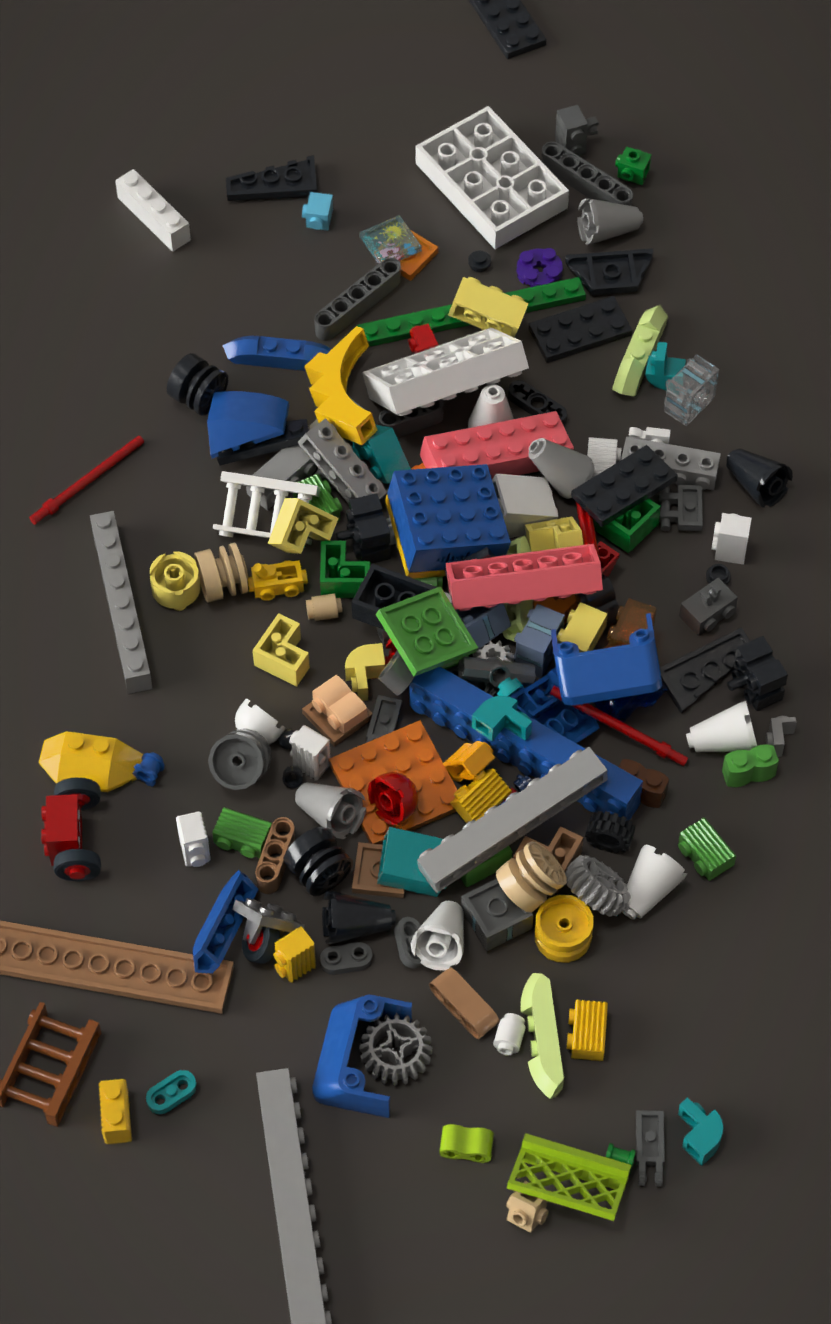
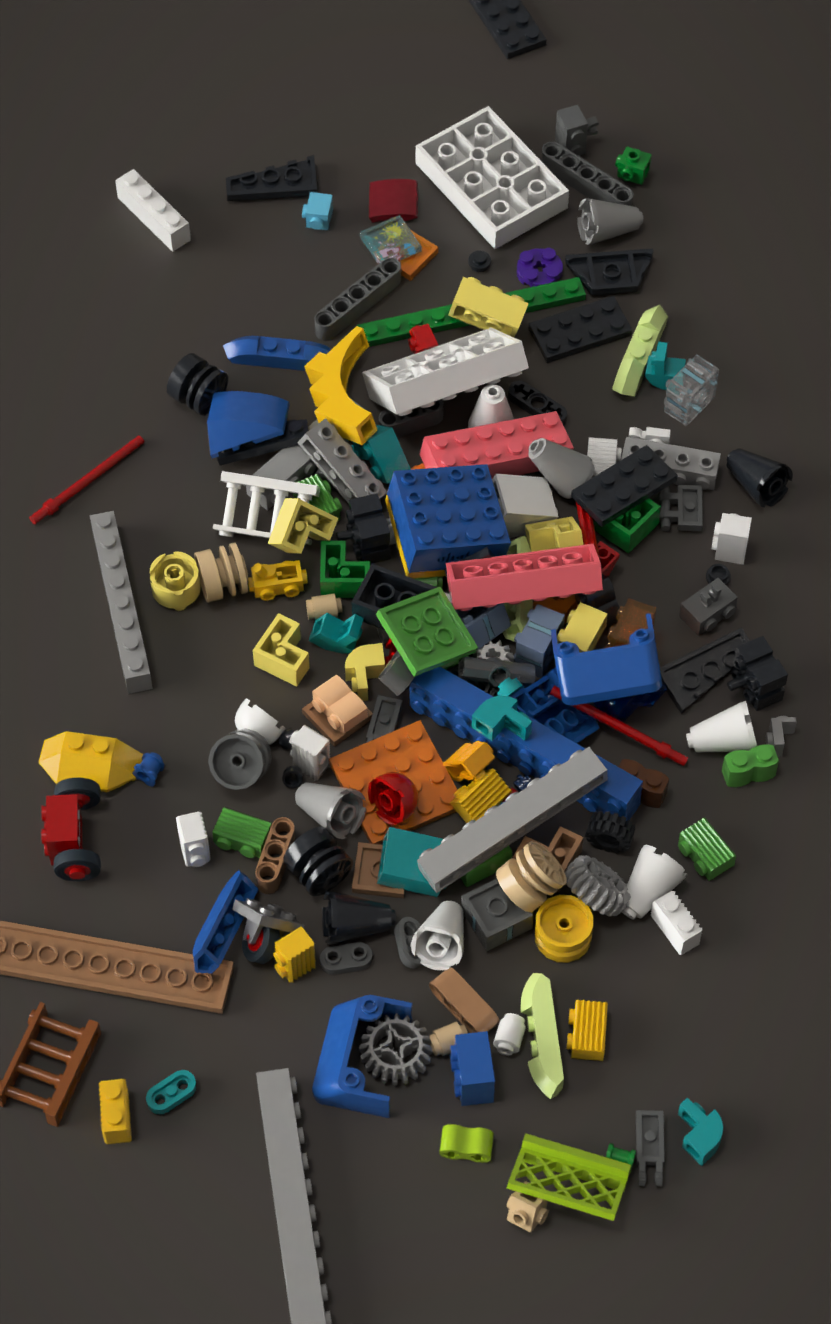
(336, 634): none -> teal brick
(393, 198): none -> dark red slope
(444, 1037): none -> tan brick
(472, 1068): none -> blue brick
(676, 922): none -> white brick

